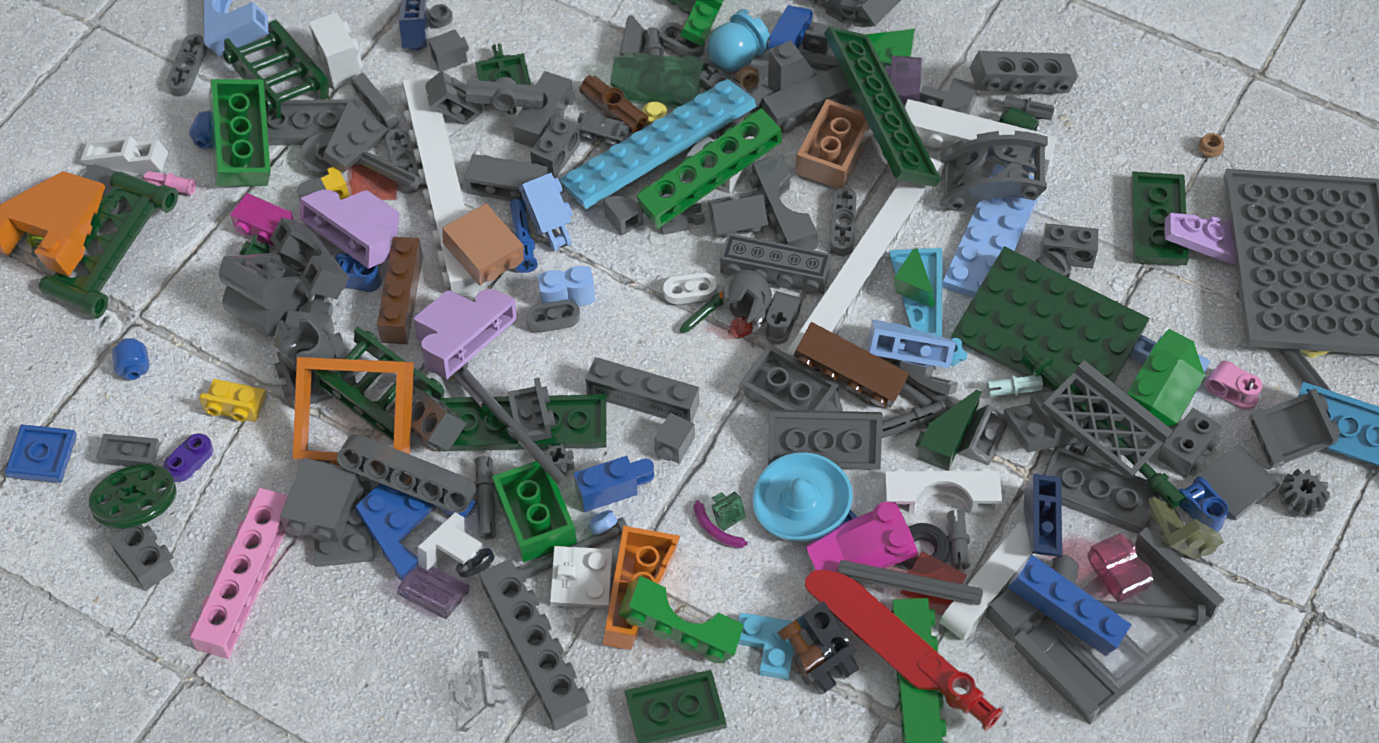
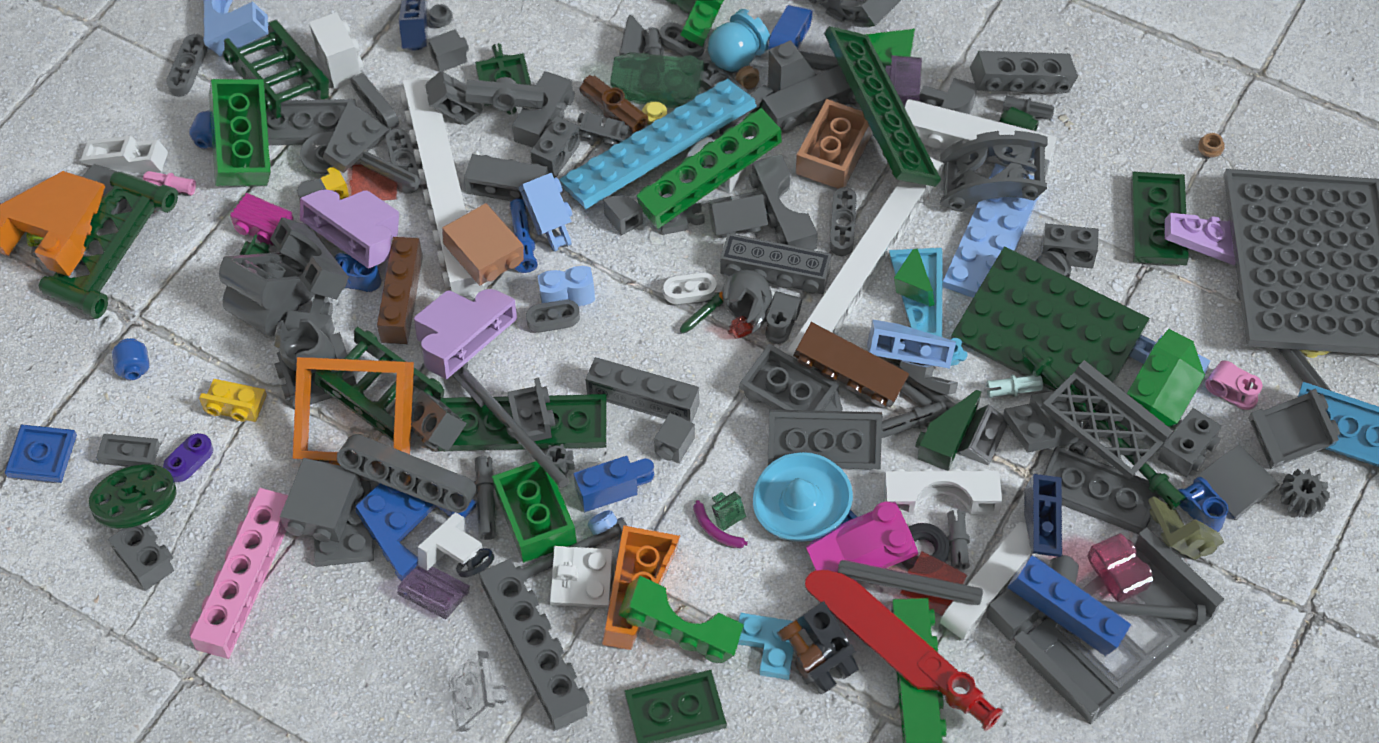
(815, 39): dark grey bracket -> none

